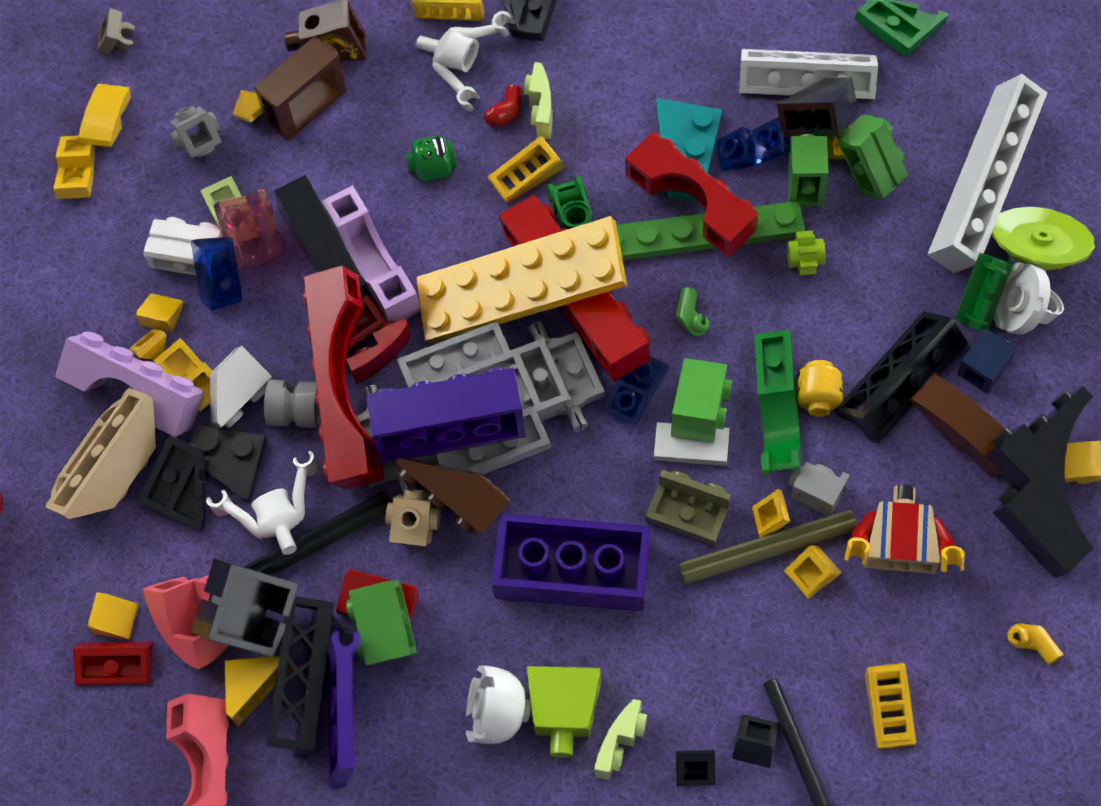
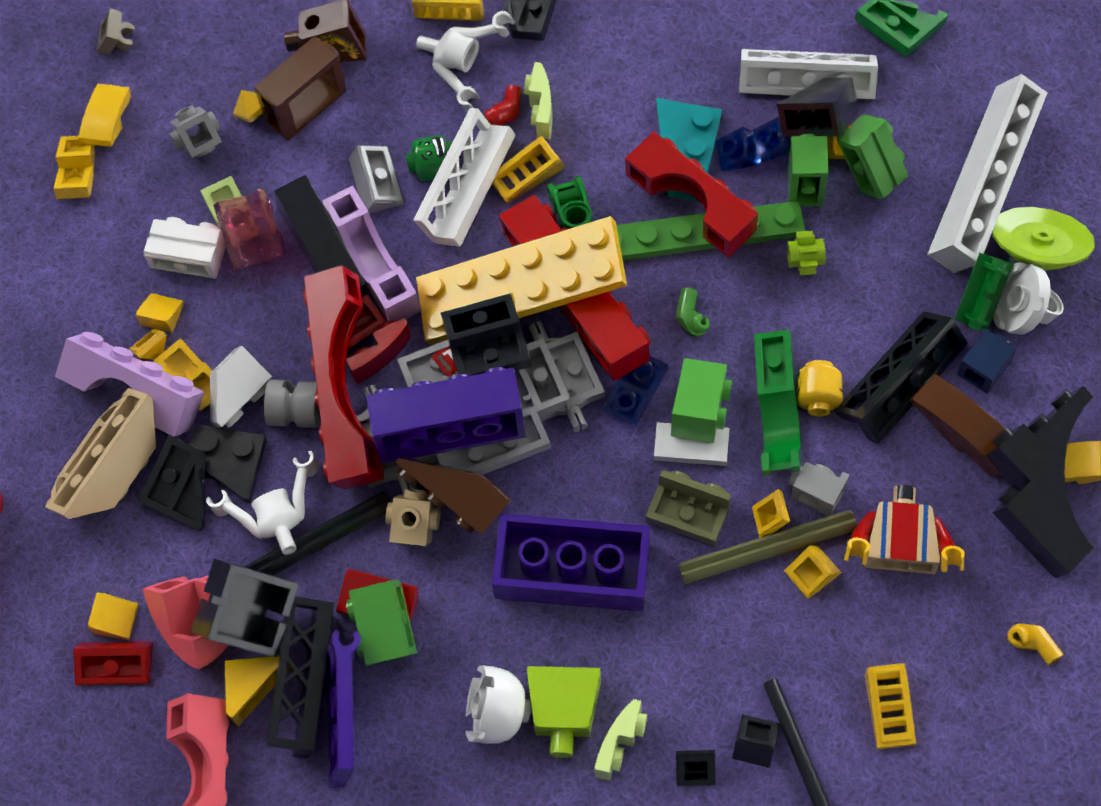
(216, 272): clear blue slope -> none
(375, 178): none -> light grey slope
(445, 361): none -> red sticker
(467, 184): none -> white fence
(486, 336): none -> black brick

